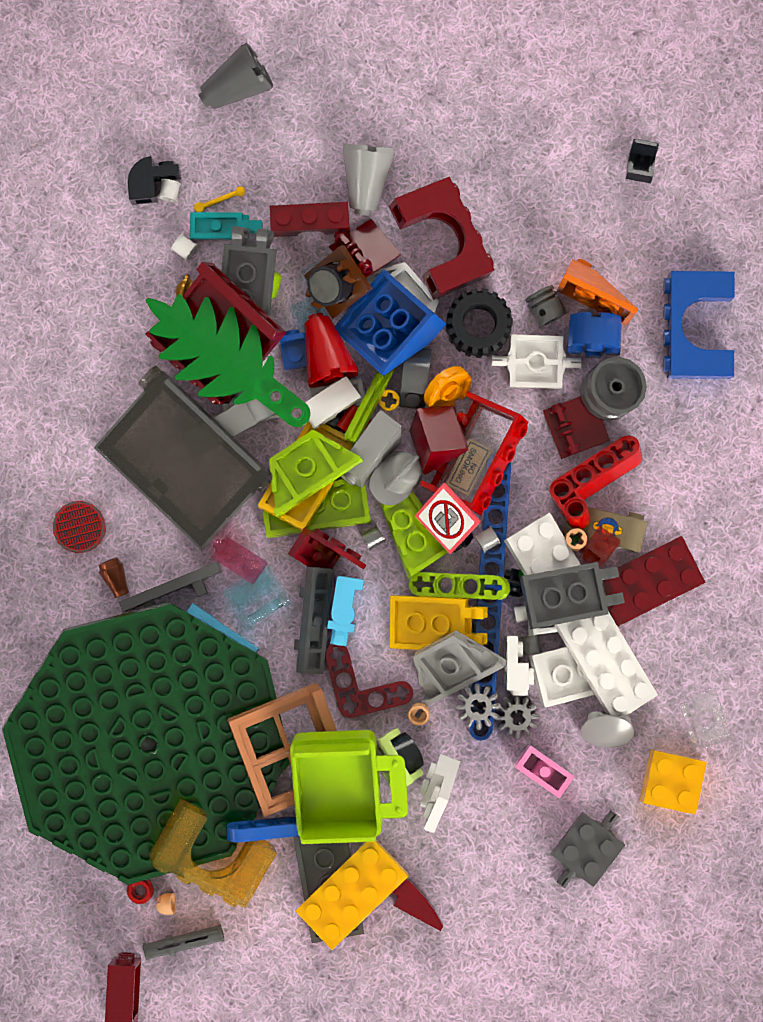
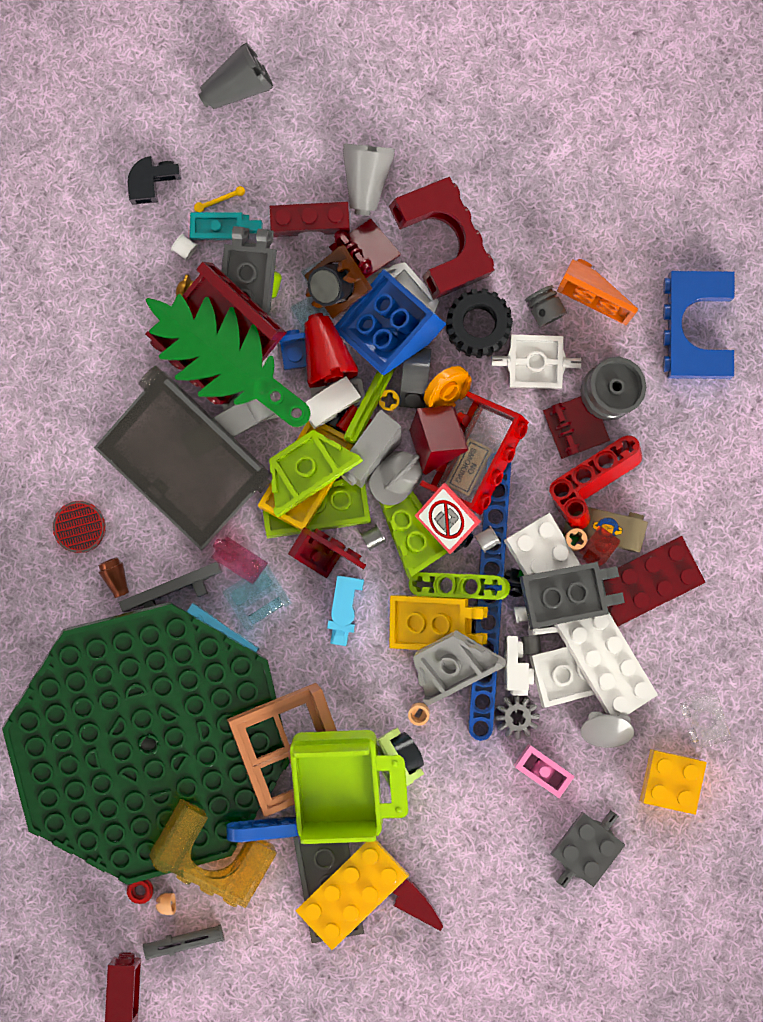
(169, 190): white axle -> none
(314, 620): dark grey hinge -> none
(361, 697): dark red beam -> none
(437, 789): white plate -> none
(479, 697): light grey gear -> none
(594, 334): blue brick -> none
(641, 160): black bracket -> none

